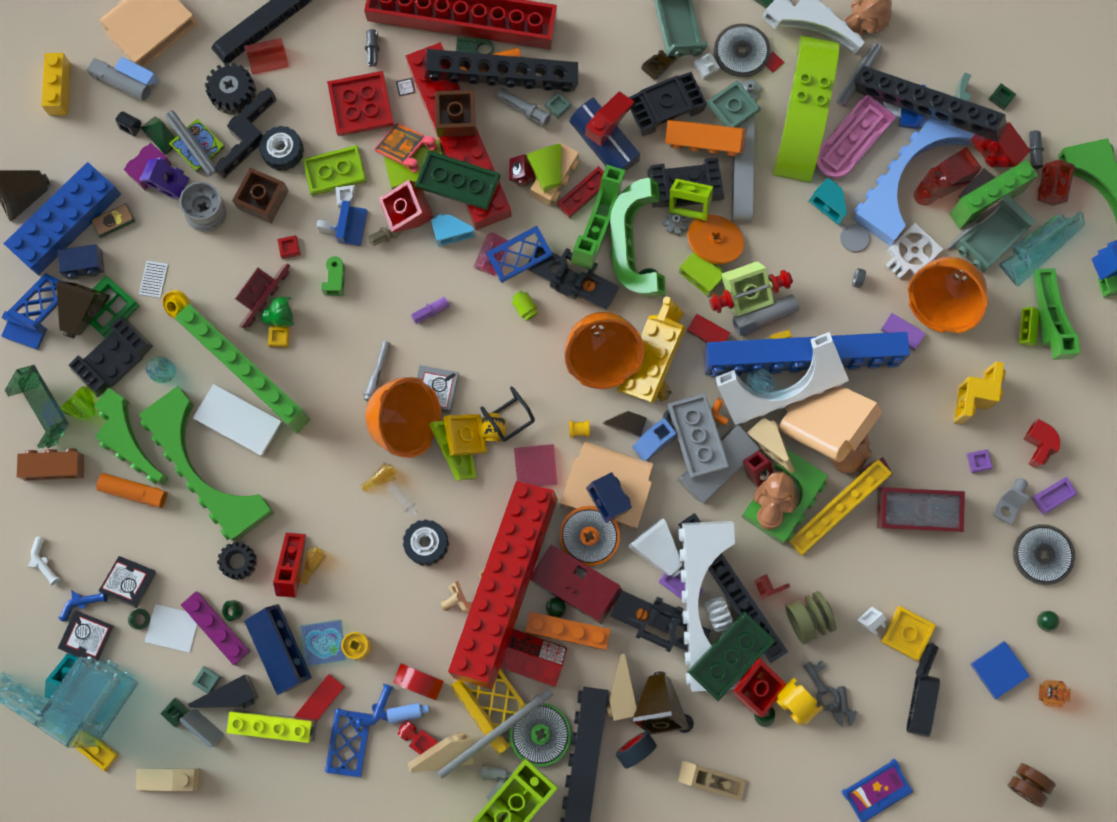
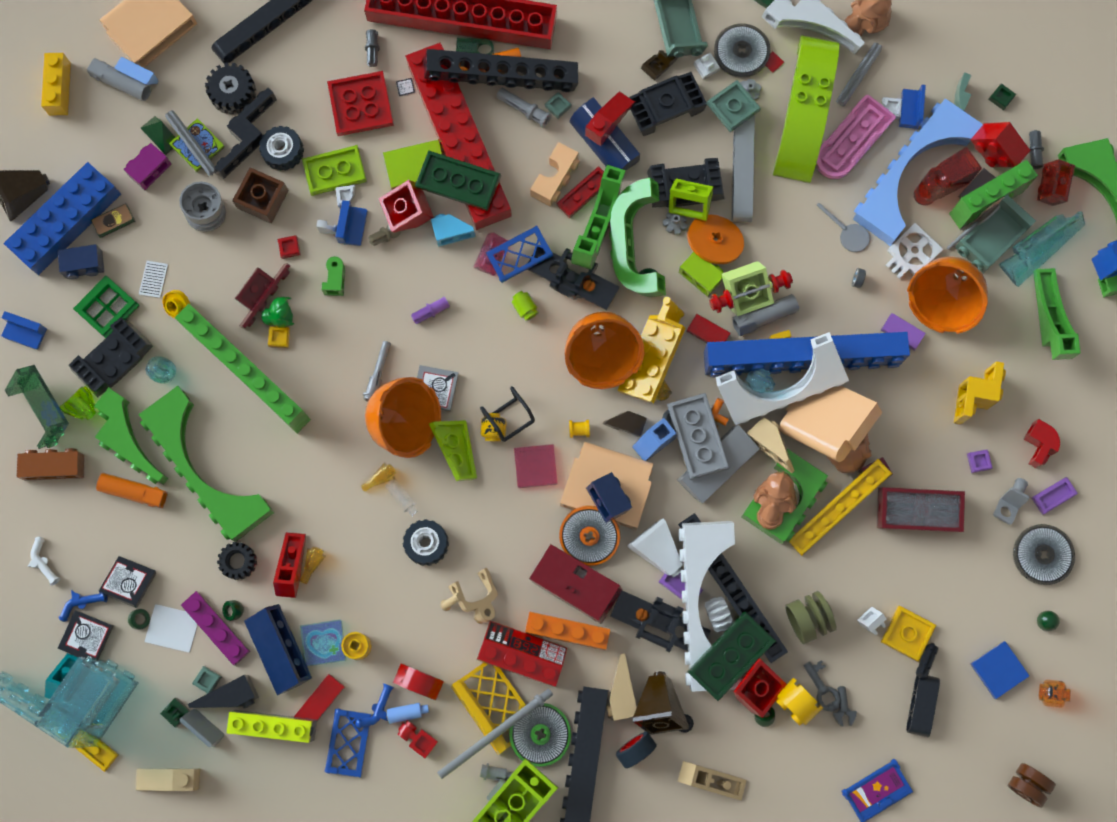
(24, 301): blue window -> none
(77, 307): dark brown slope -> none
(128, 123): black brick -> none
(154, 176): dark purple brick -> none
(237, 420): white tile -> none
(266, 56): clear red panel -> none
(402, 144): flag -> none
(442, 754): tan slope -> none
(455, 113): reddish brown brick -> none
(464, 434): yellow tile -> none
(503, 585): red brick -> none
(521, 171): dark red brick -> none
(547, 166): lime slope -> none
(555, 607): dark green piece -> none
(705, 136): orange brick -> none
(757, 468): dark red brick -> none
(765, 587): clear red panel -> none
(830, 200): teal slope -> none
(931, 103): black brick -> none
(1029, 326): lime piece -> none

